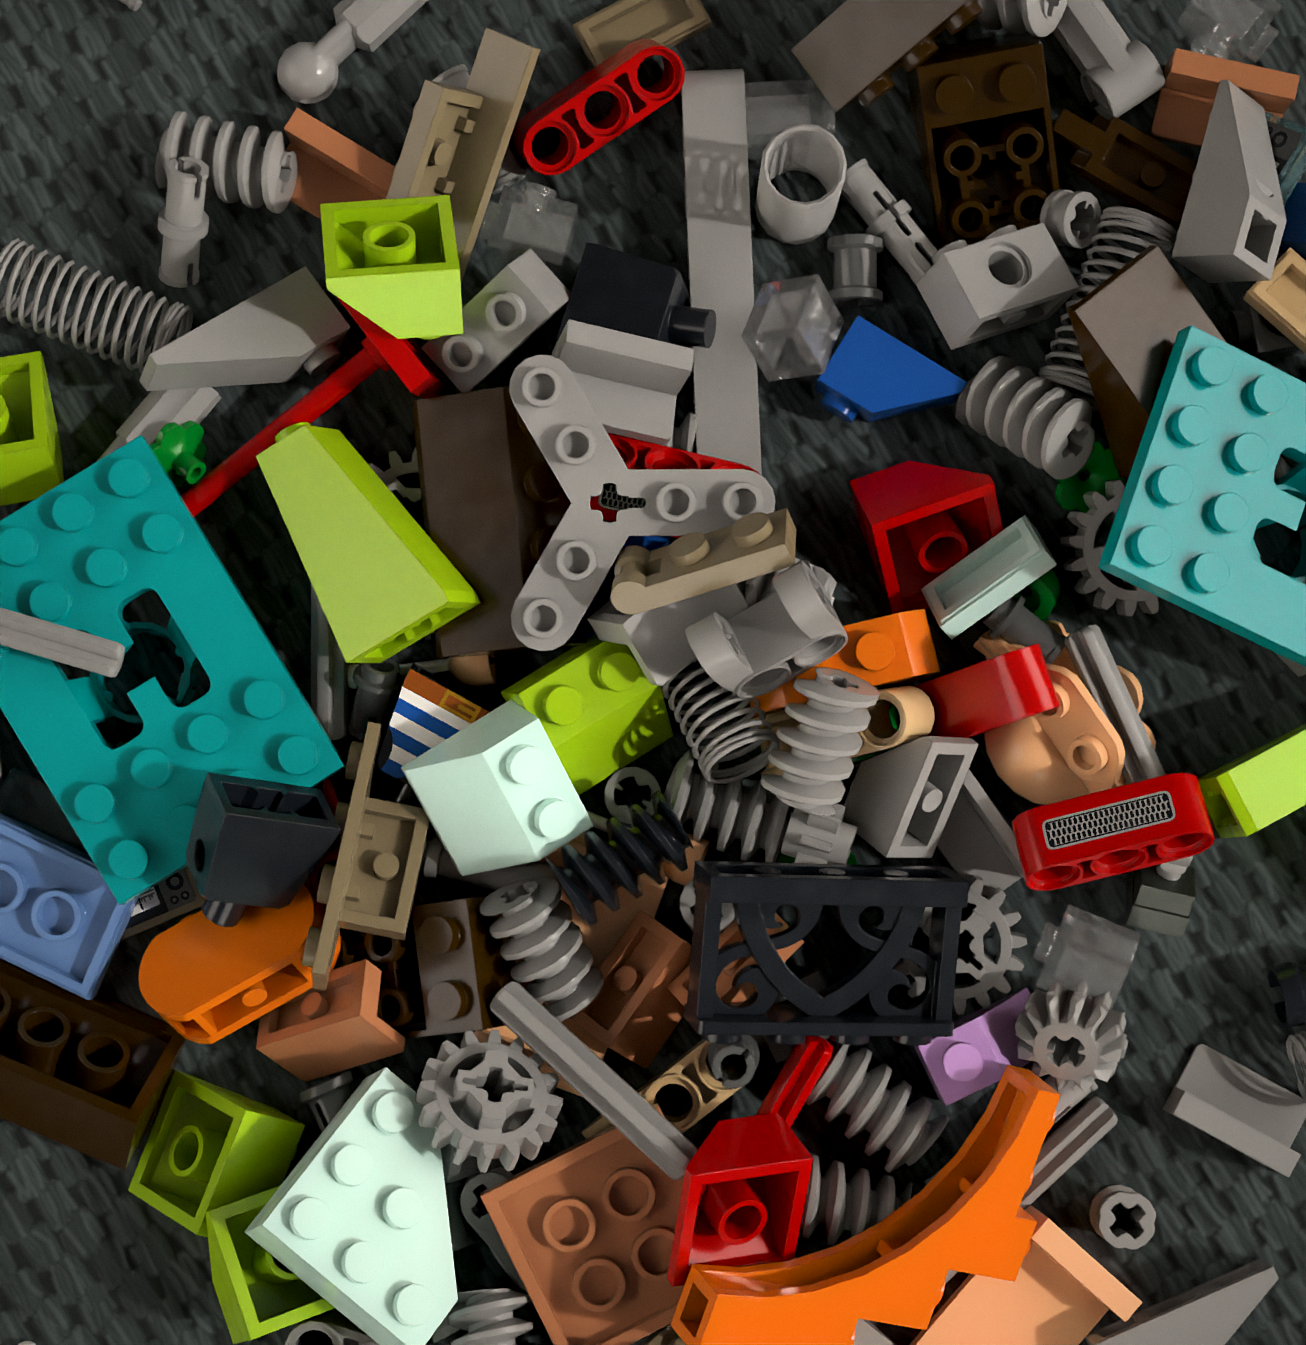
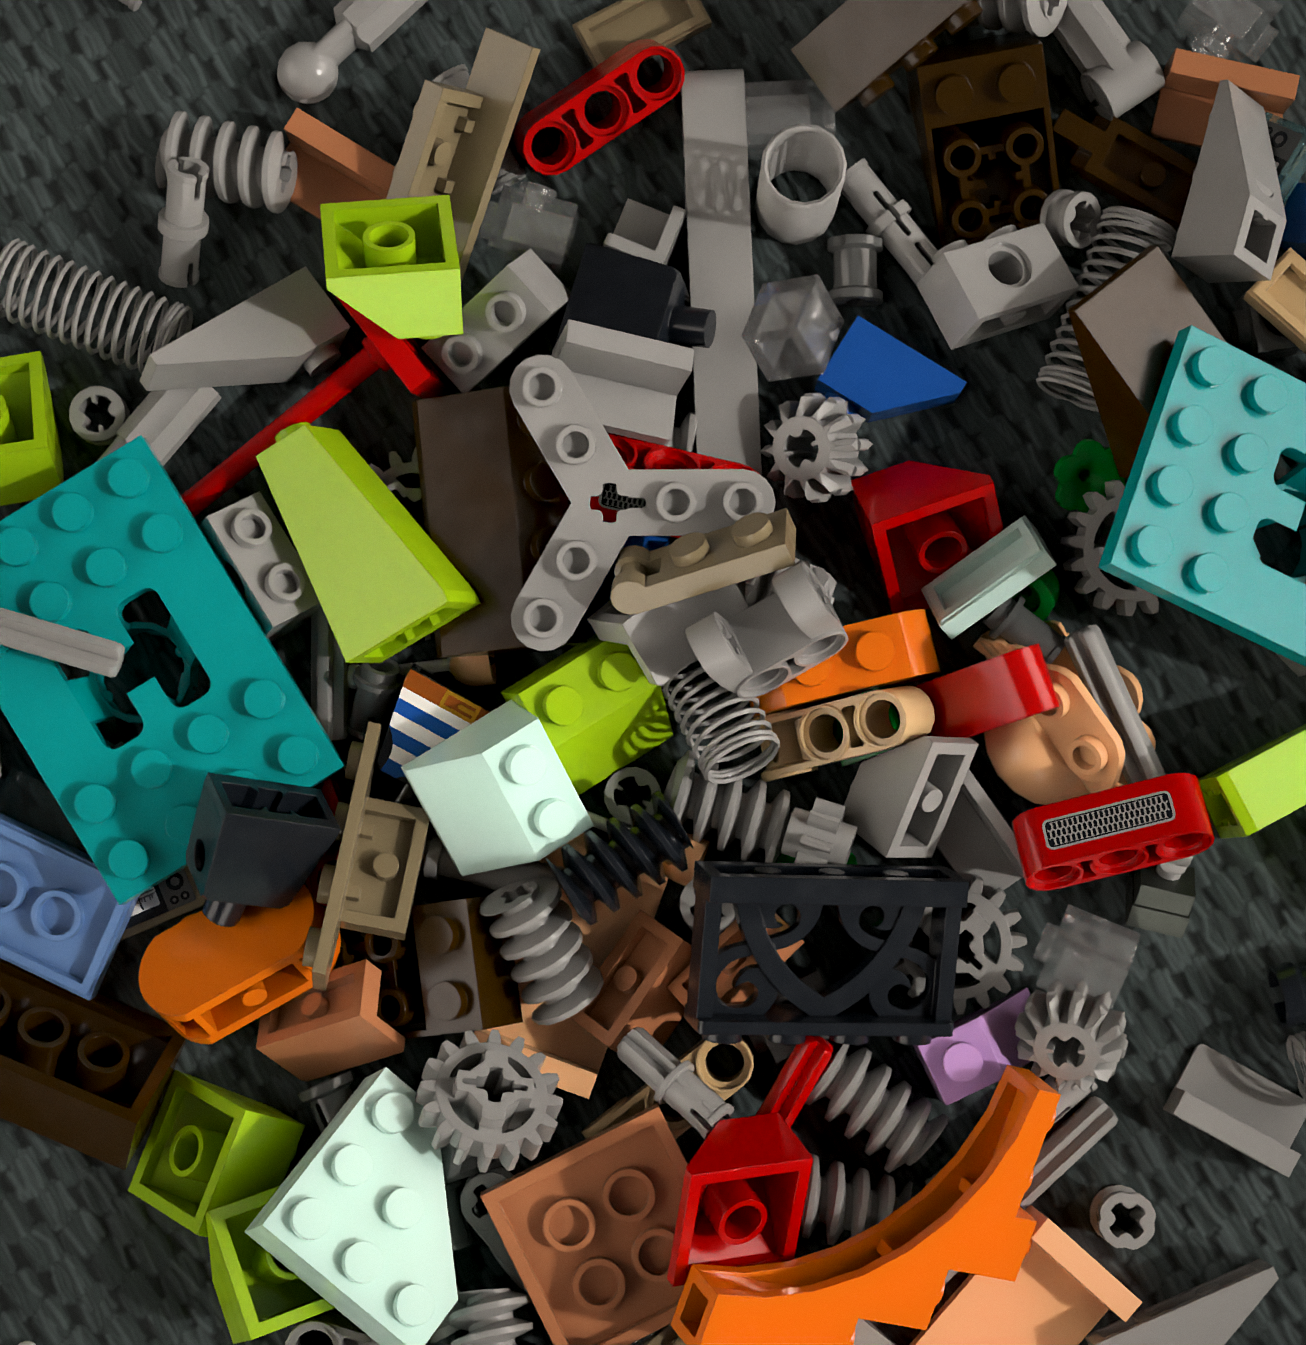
(81, 423): none -> light grey bush
(181, 451): green plant -> none
(262, 565): none -> light grey brick
(593, 1079): light grey axle -> none
(648, 232): none -> light grey panel
(673, 1081): none -> light grey axle
(734, 1075): dark grey pin -> none
(822, 741): light grey piece -> none
(836, 441): none -> light grey gear
(1028, 417): light grey piece -> none

